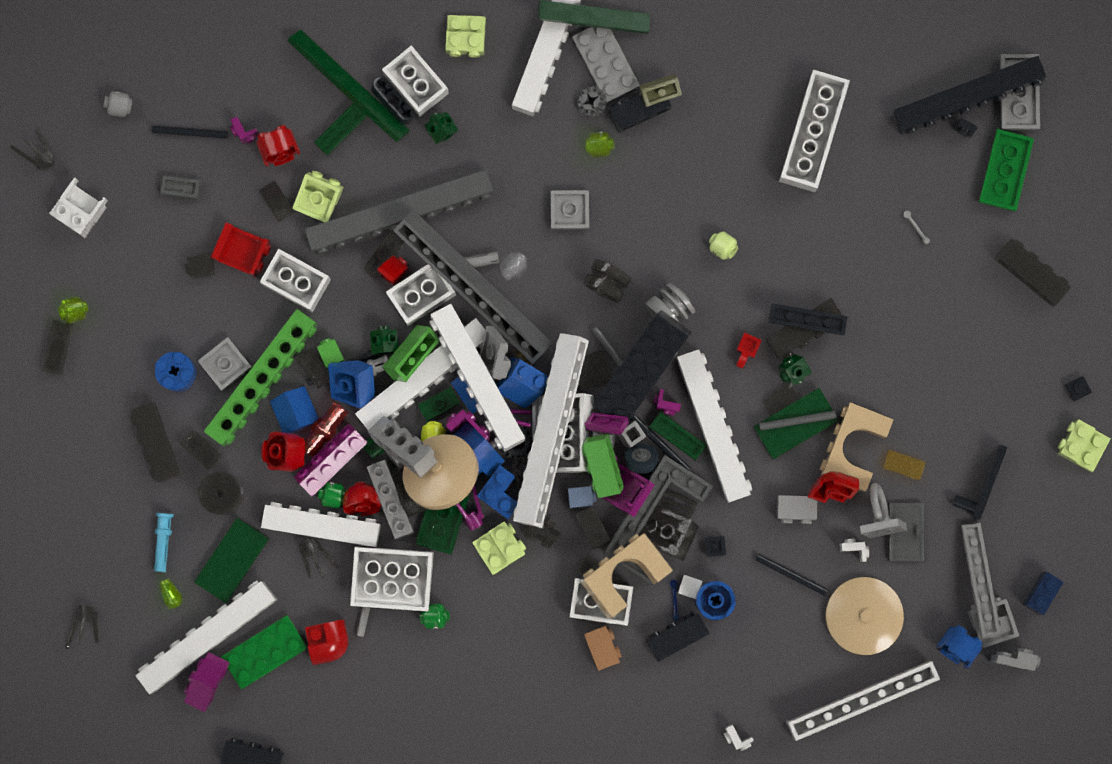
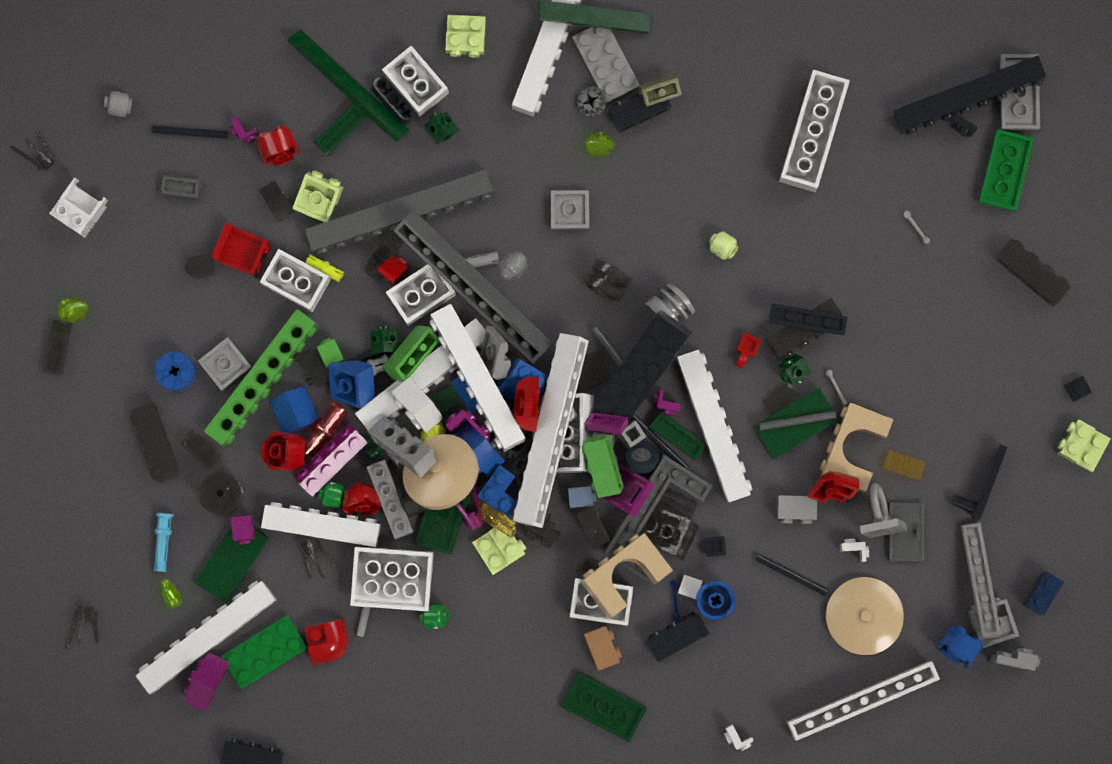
(243, 529): none -> magenta brick
(325, 268): none -> neon yellow pin
(417, 405): none -> white brick
(498, 520): none -> clear yellow plate
(527, 403): none -> red brick
(603, 707): none -> dark green tile
(829, 373): none -> light grey hinge

